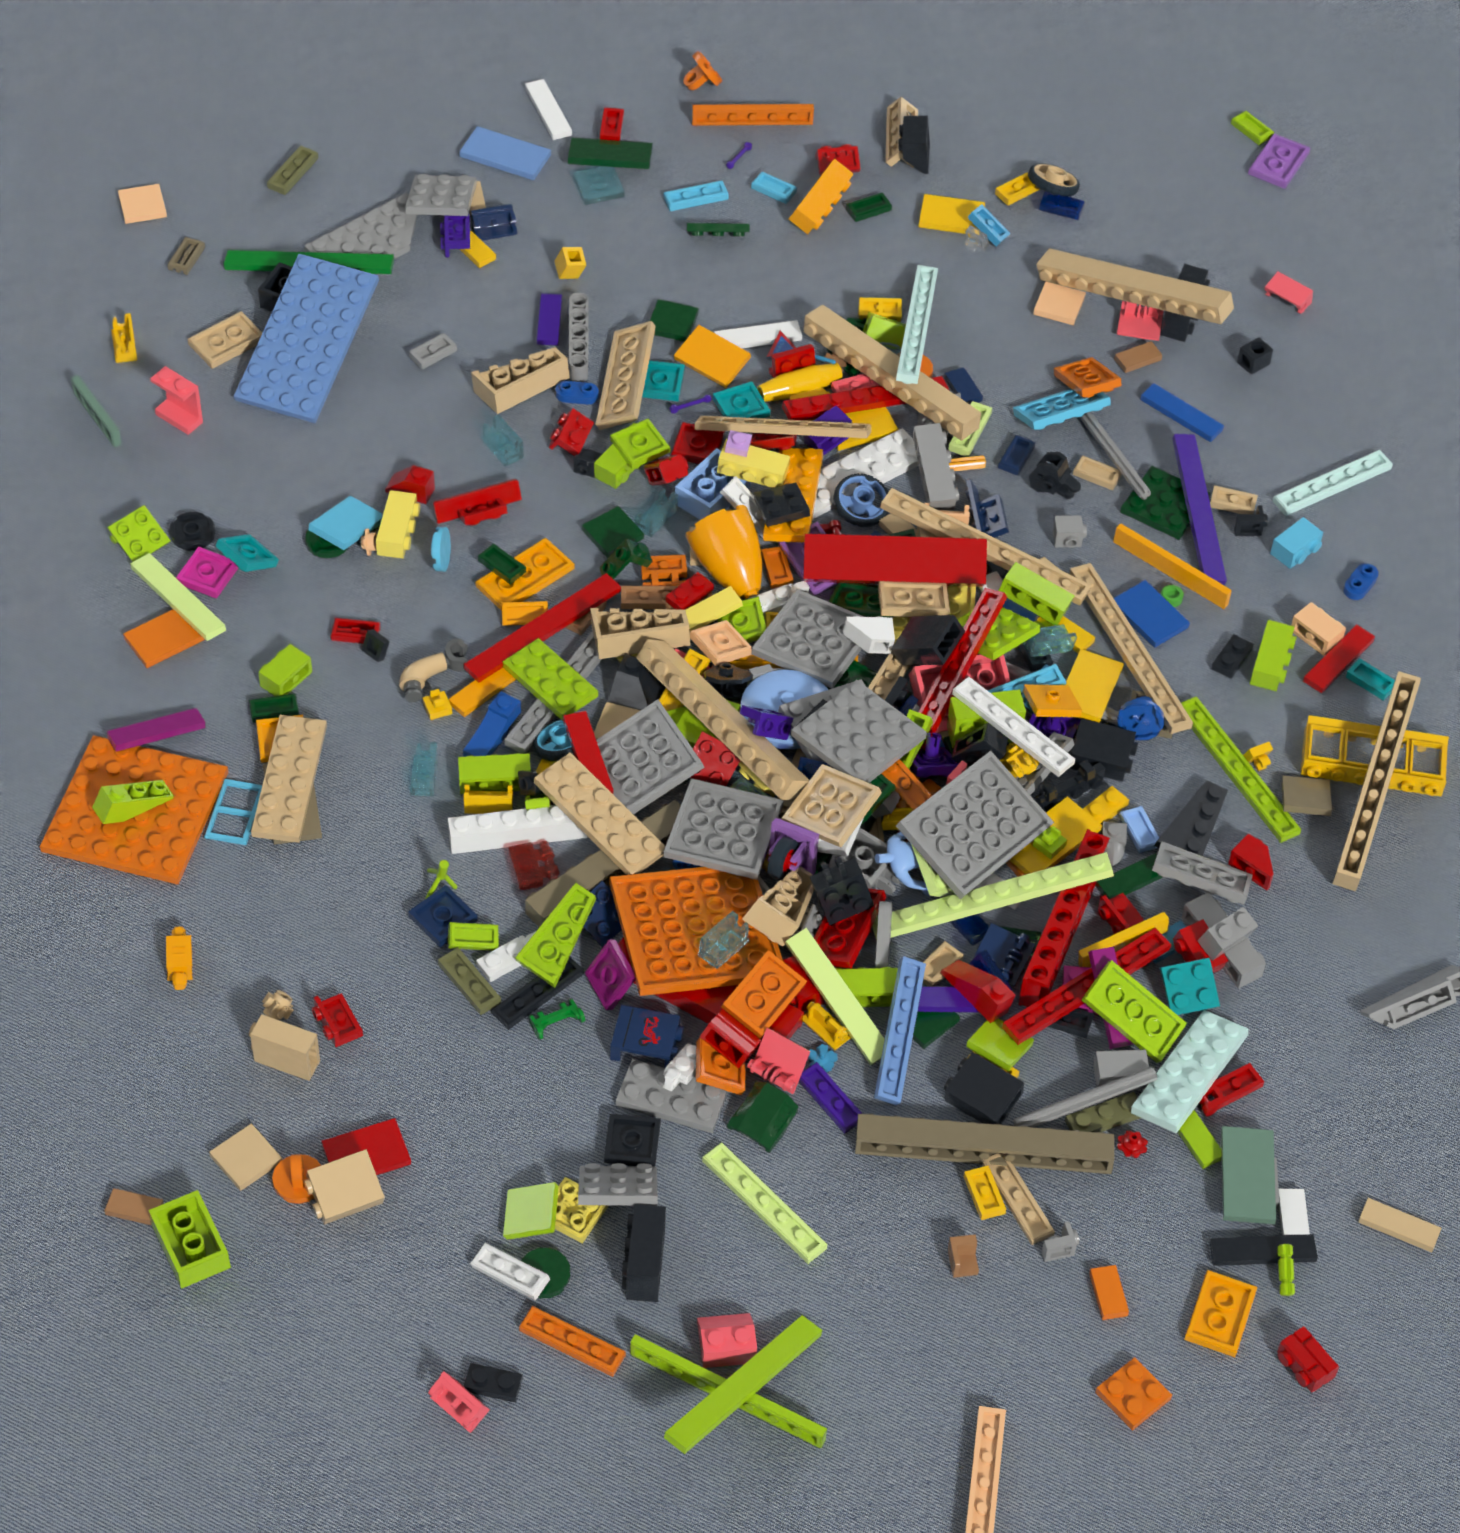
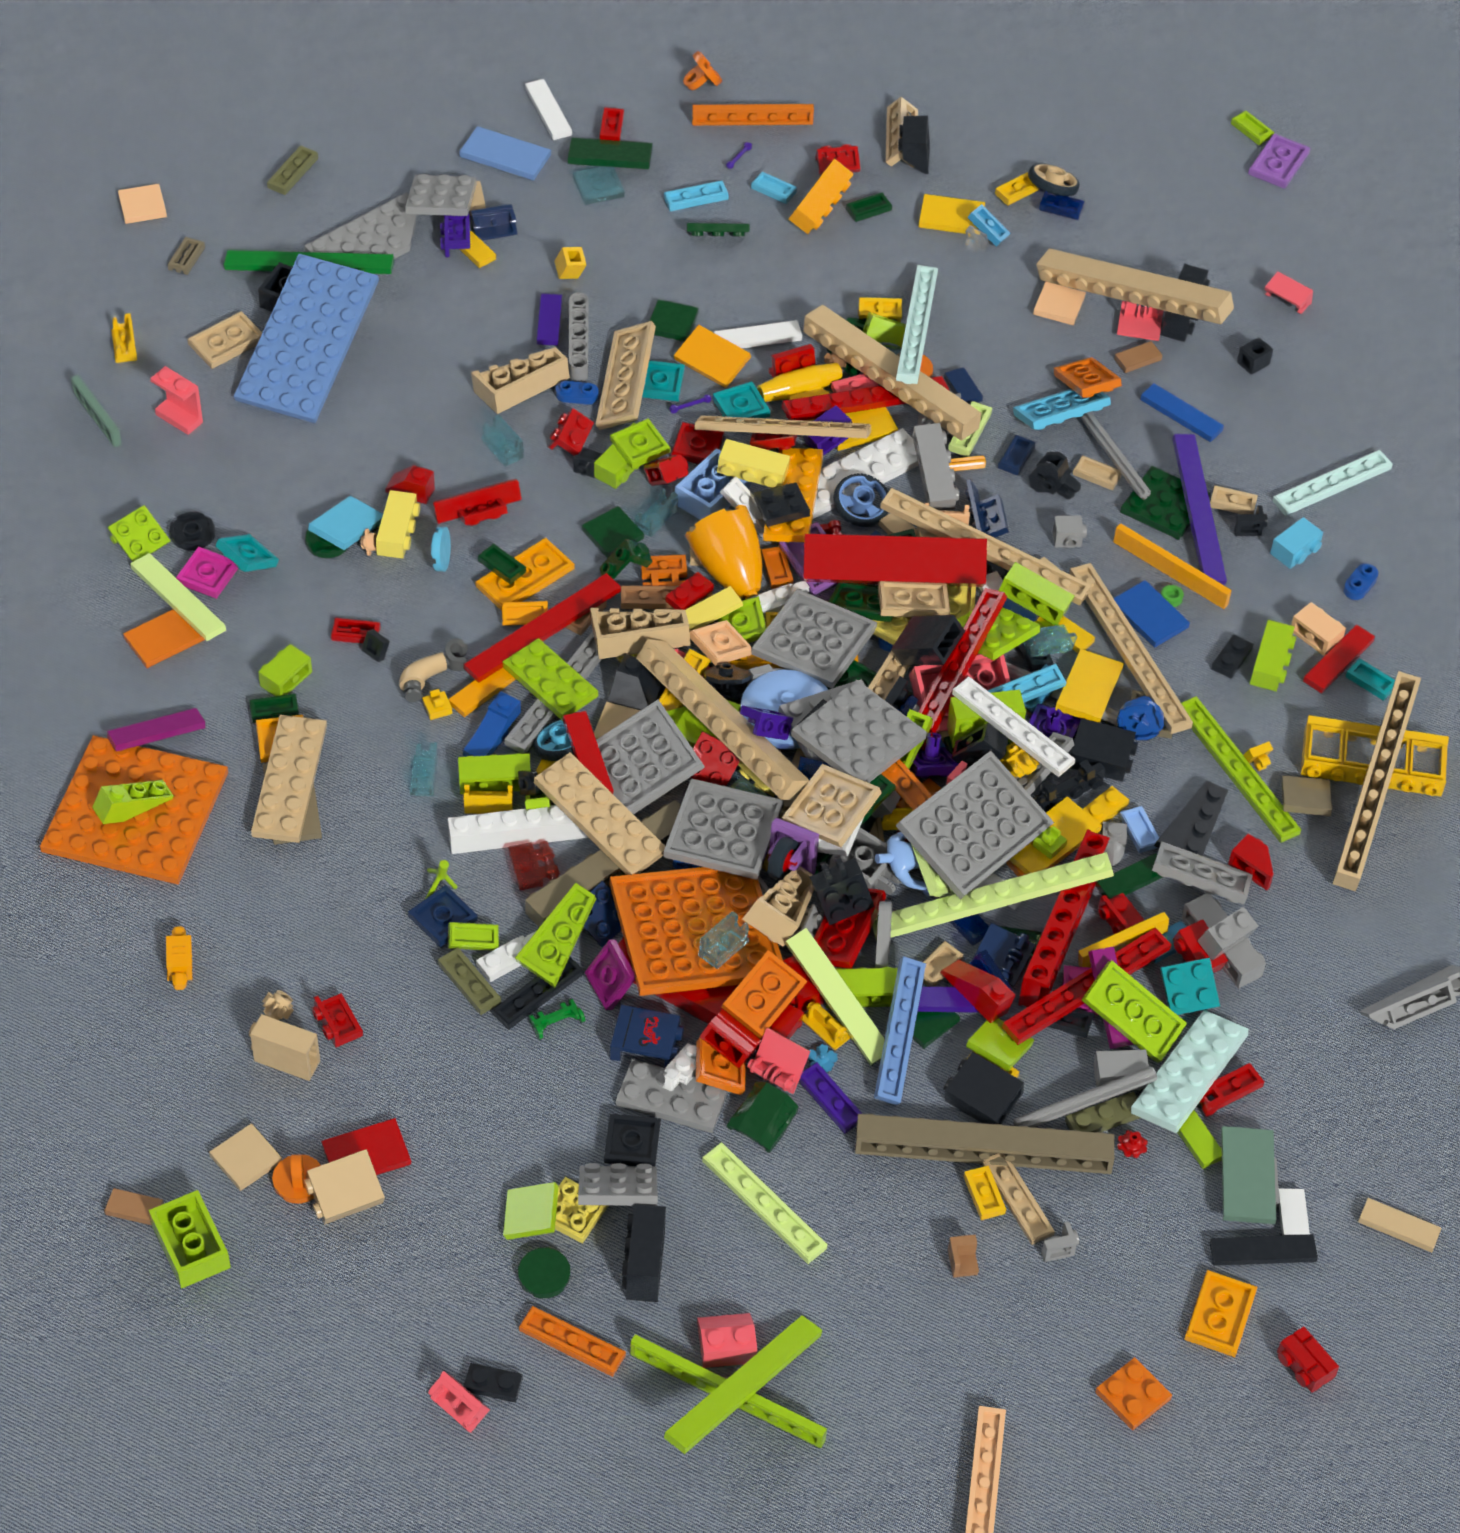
(233, 811): medium azure window -> none
(433, 351): light grey plate -> none
(510, 1271): white tile -> none
(738, 443): lavender plate -> none
(783, 344): piece -> none
(871, 633): white slope -> none
(1052, 700): light orange plate -> none
(1109, 1292): orange tile -> none
(1286, 1269): lime axle -> none

